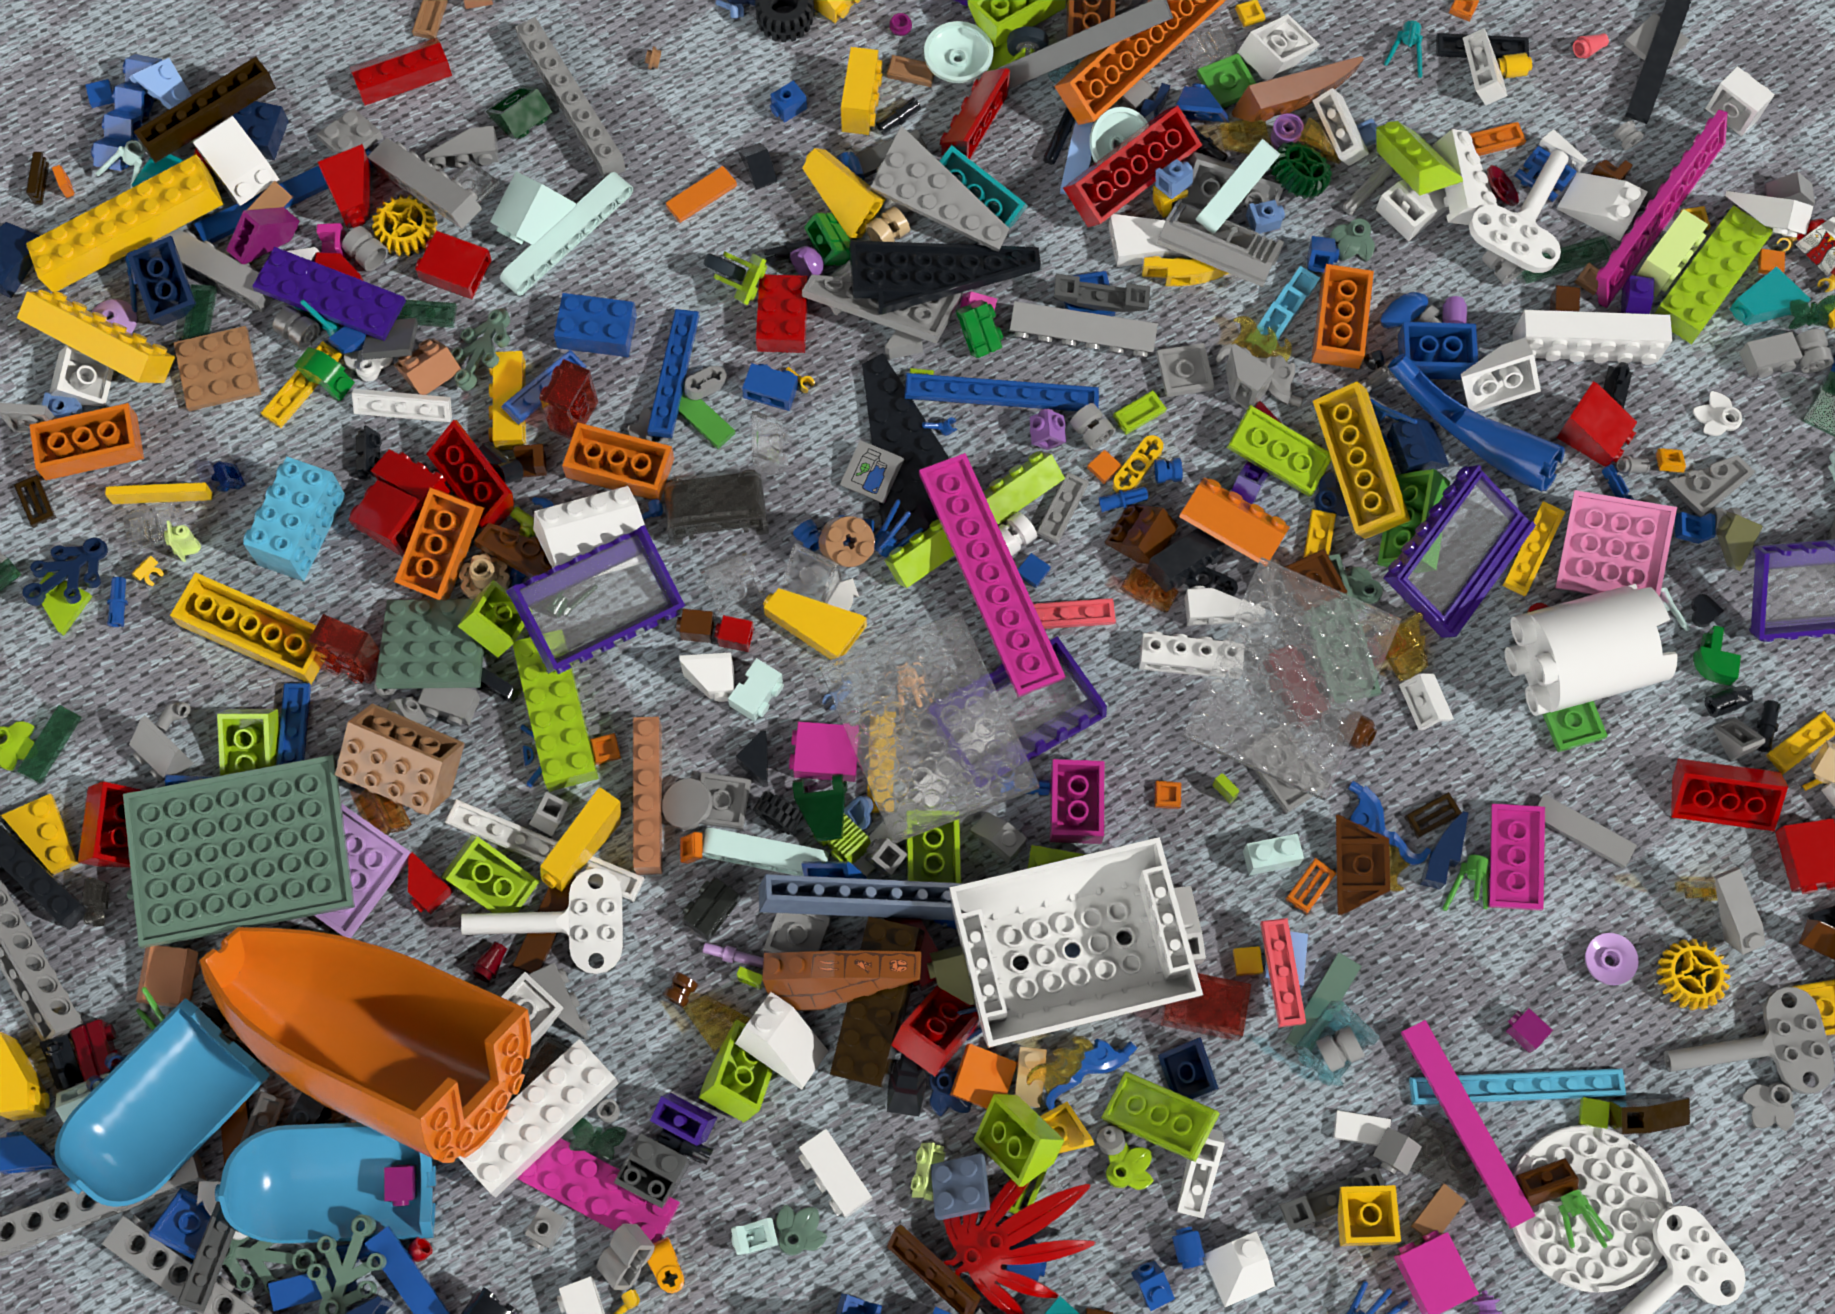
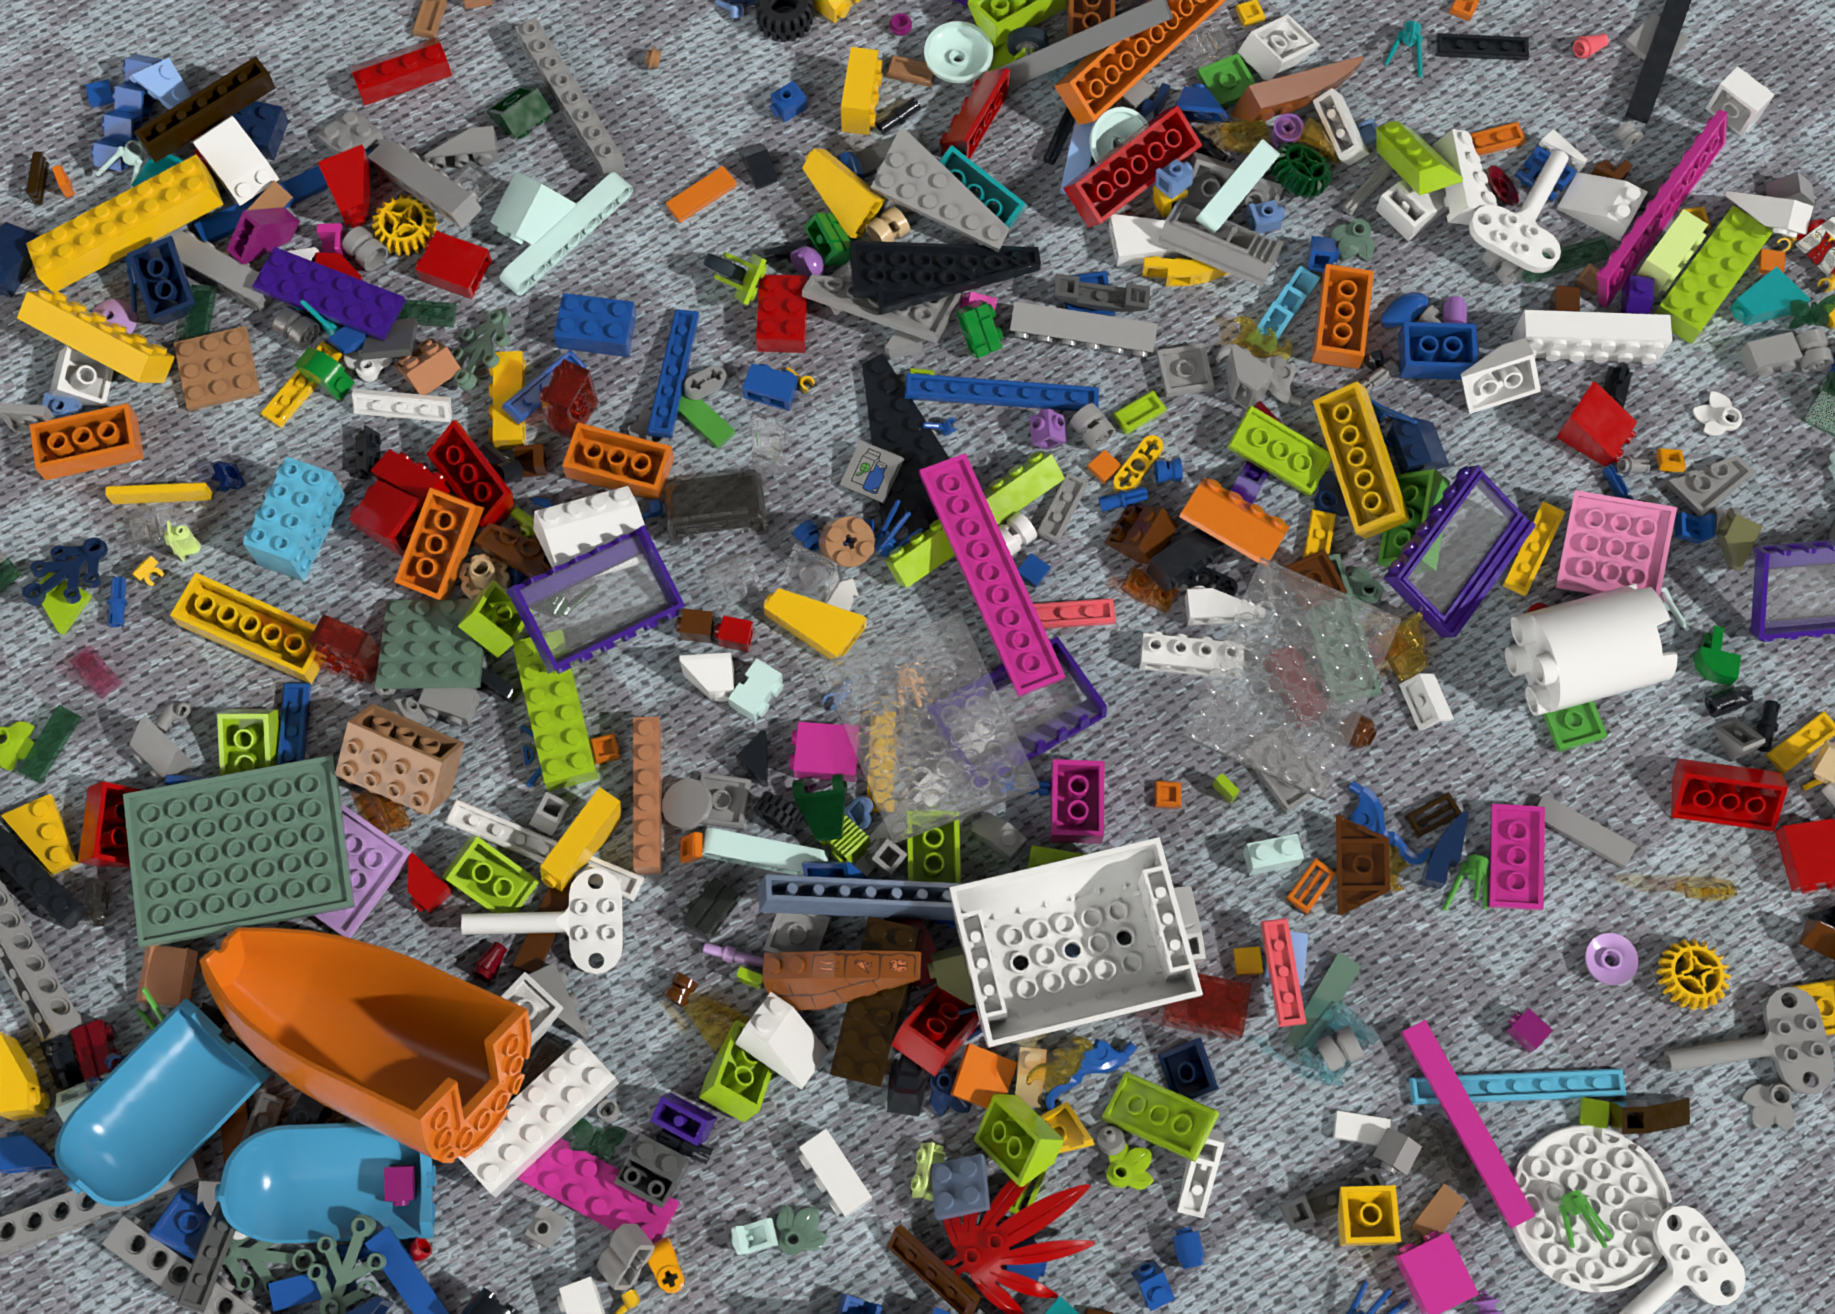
(42, 518): dark brown tile -> none
(96, 672): none -> clear pink slope
(1239, 1269): white slope -> none
(1484, 67): white slope -> none
(1506, 448): blue brick -> none
(1515, 65): yellow brick -> none
(1548, 1182): reddish brown slope -> none
(1704, 610): black tile -> none
(1738, 913): light grey slope -> none

